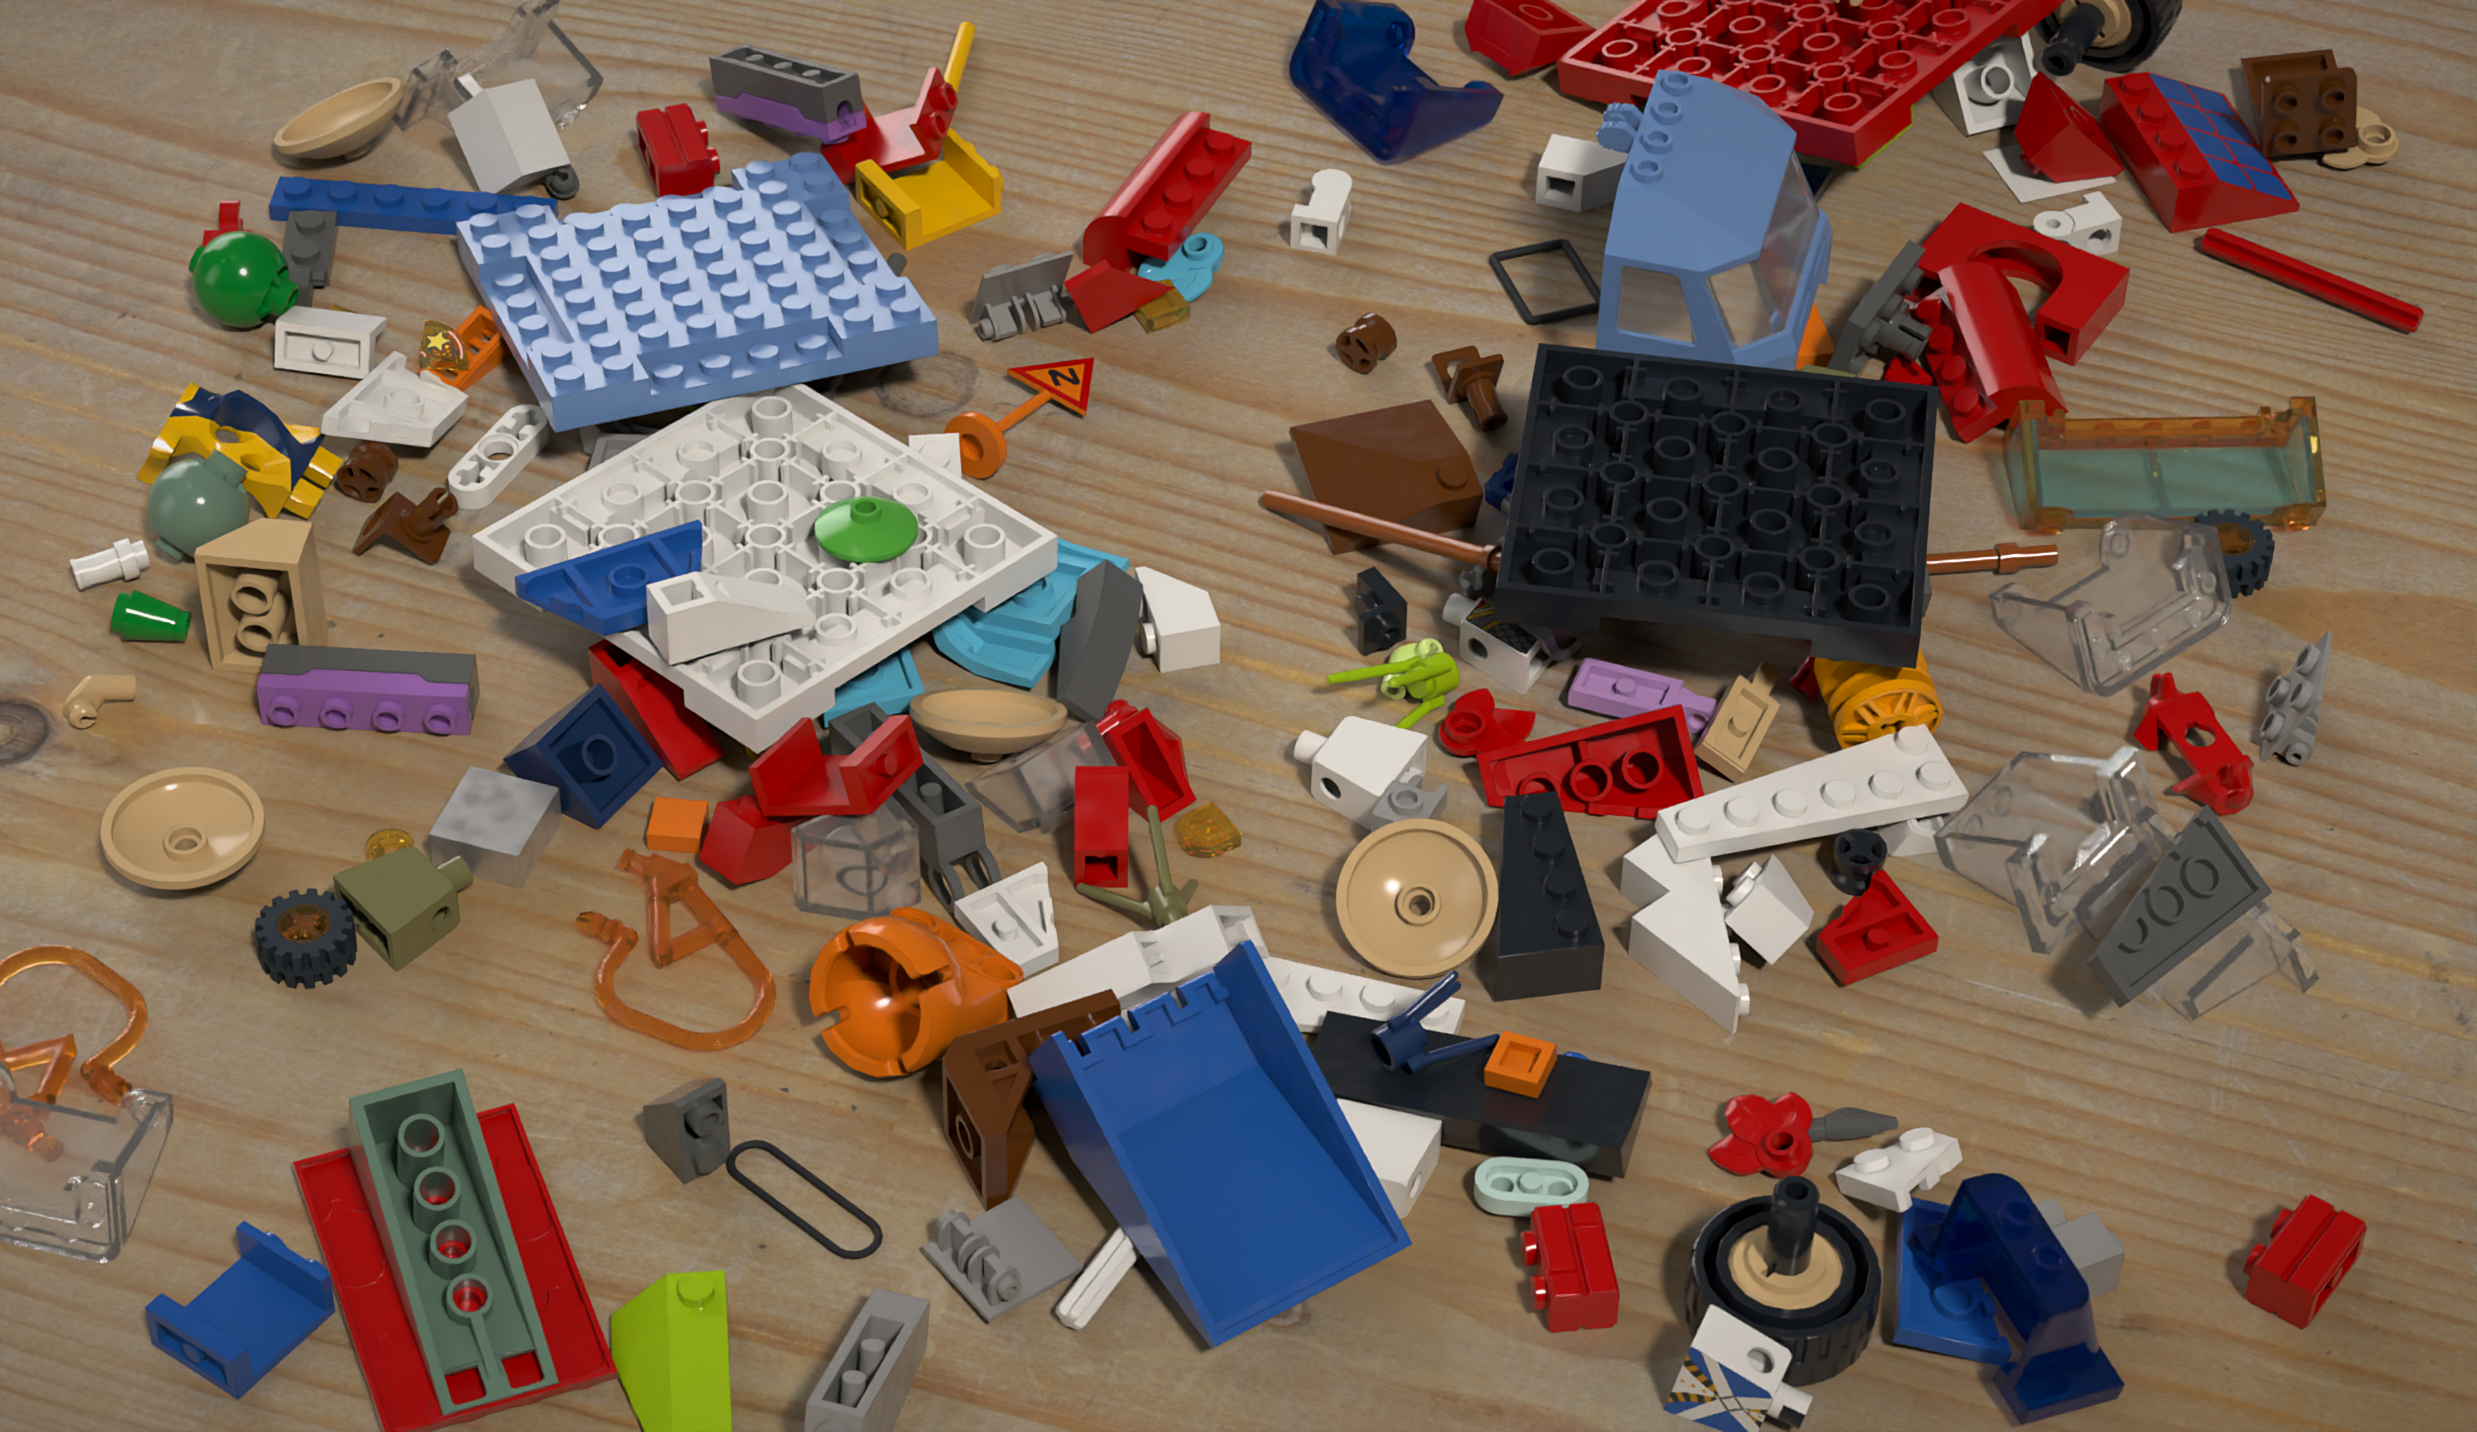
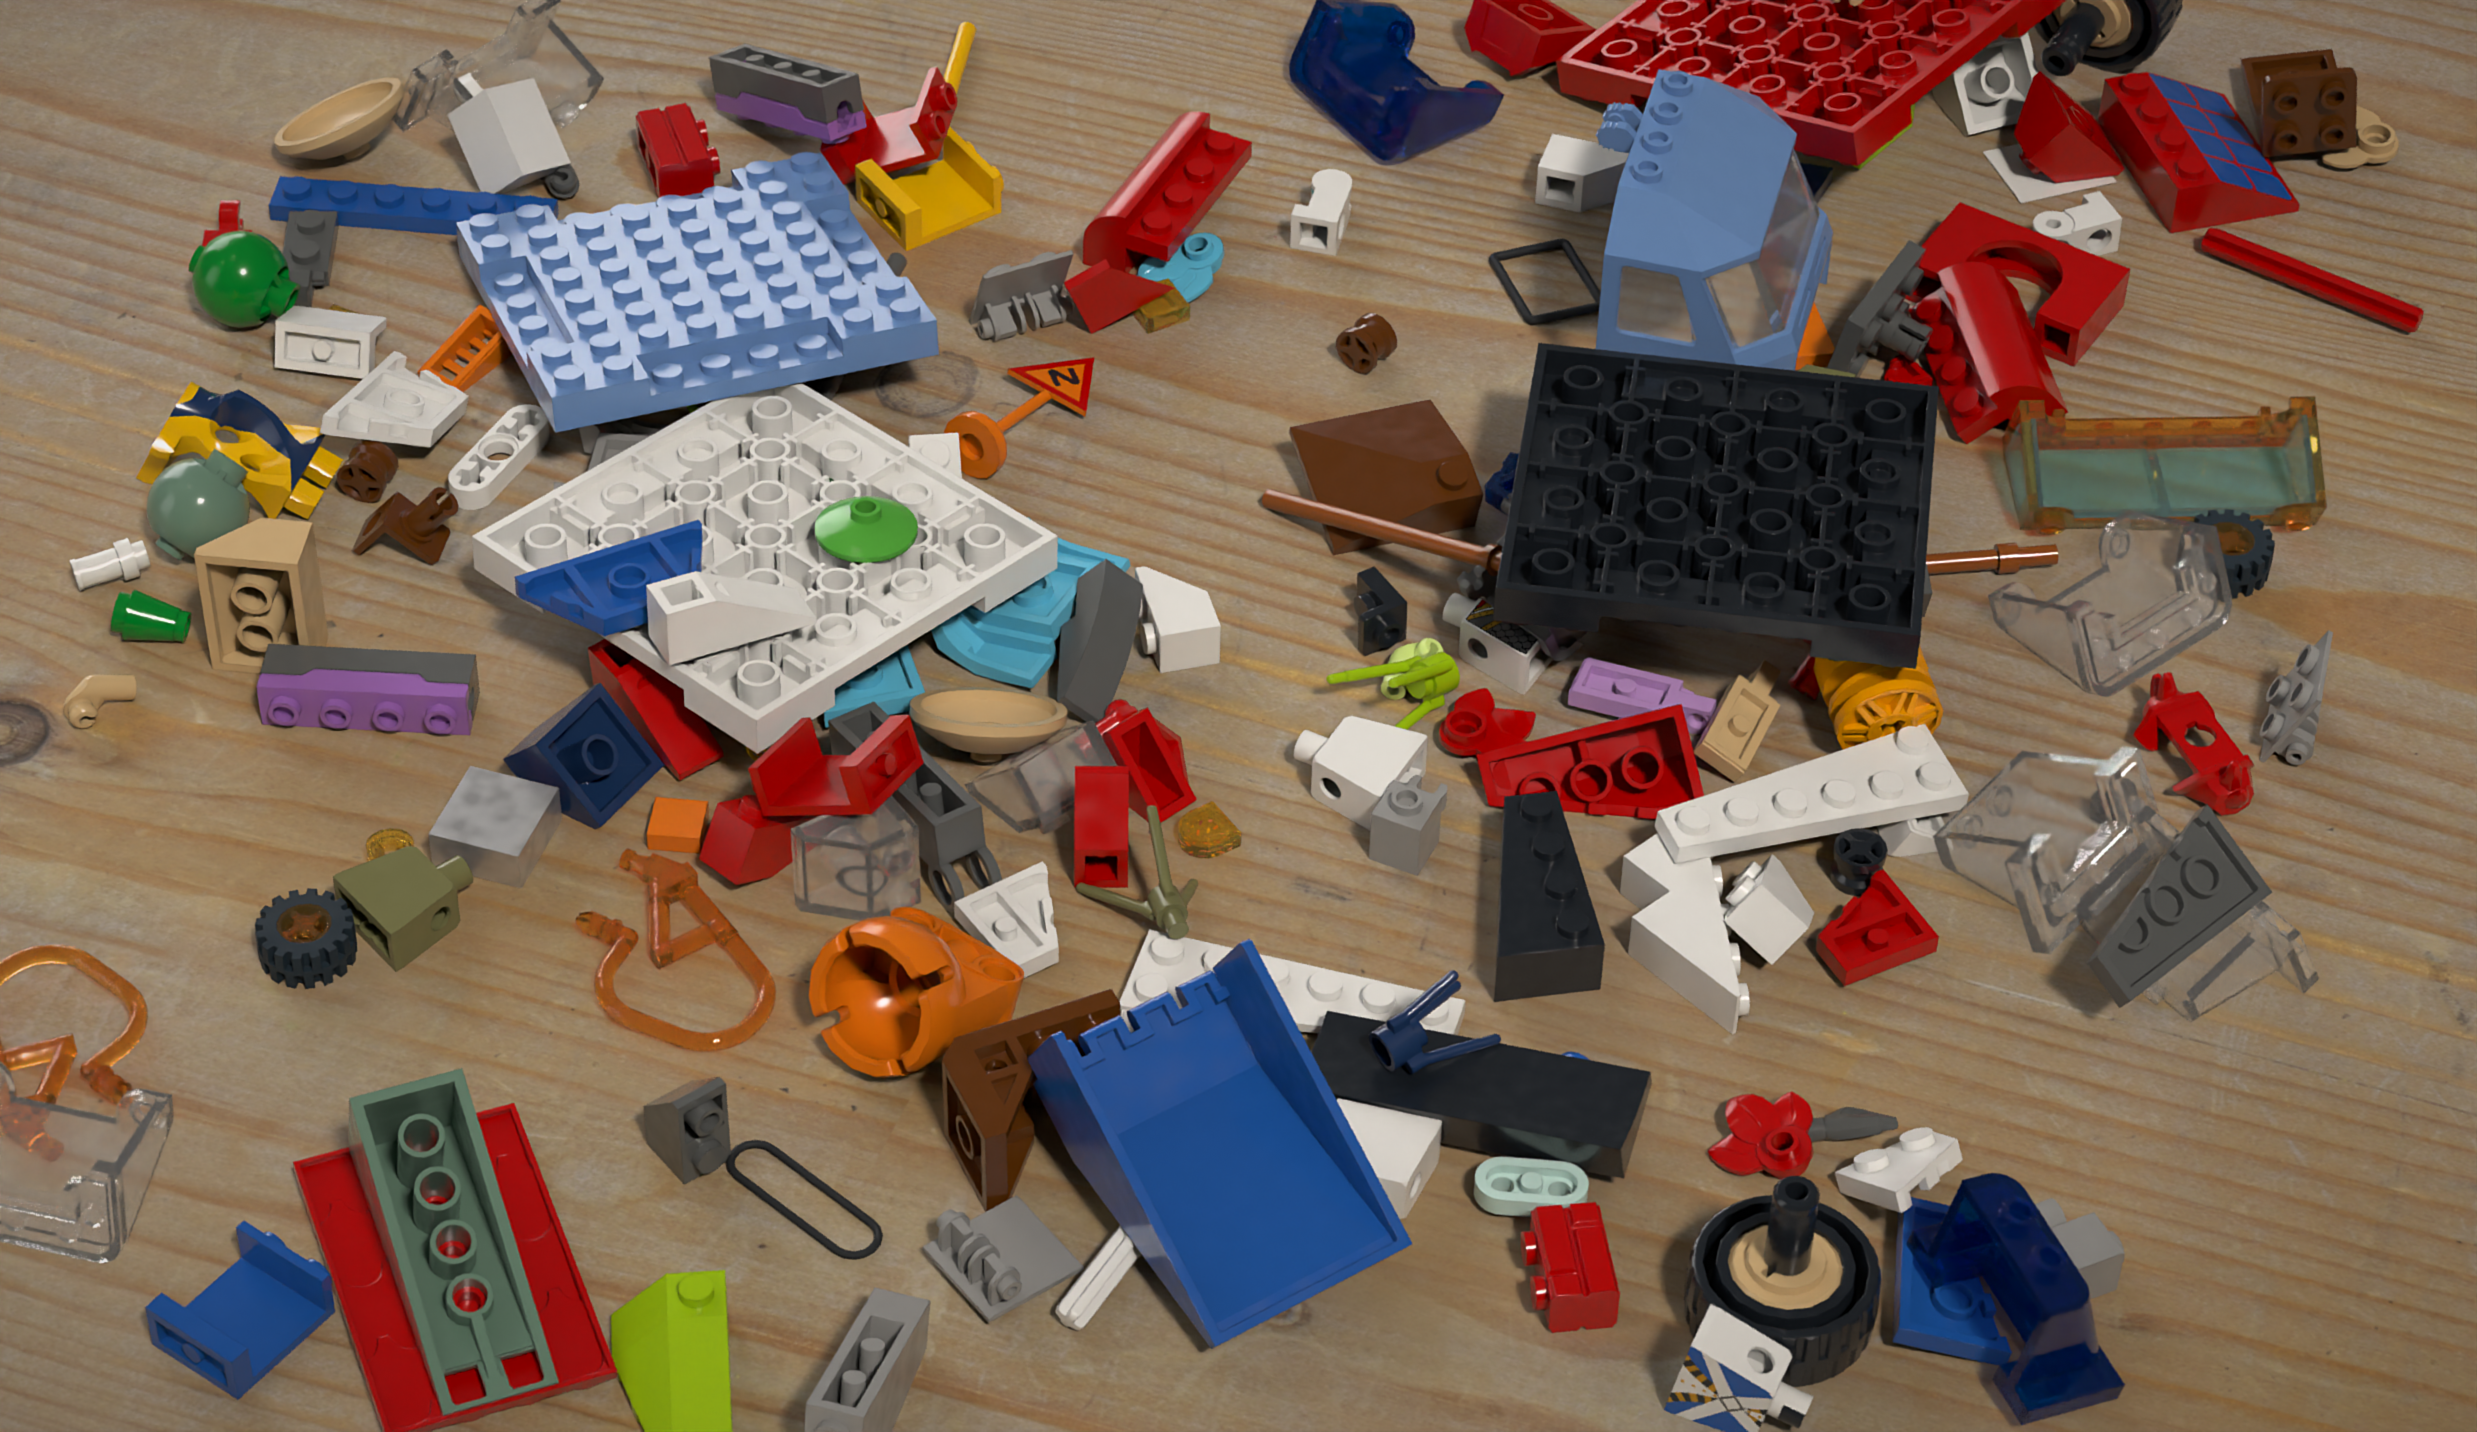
(182, 828): tan dish -> none
(442, 348): clear yellow tile -> none
(1143, 961): white slope -> none
(1412, 864): tan dish -> none
(1473, 381): reddish brown bracket -> none
(1520, 1064): orange tile -> none
(2304, 1260): red brick -> none

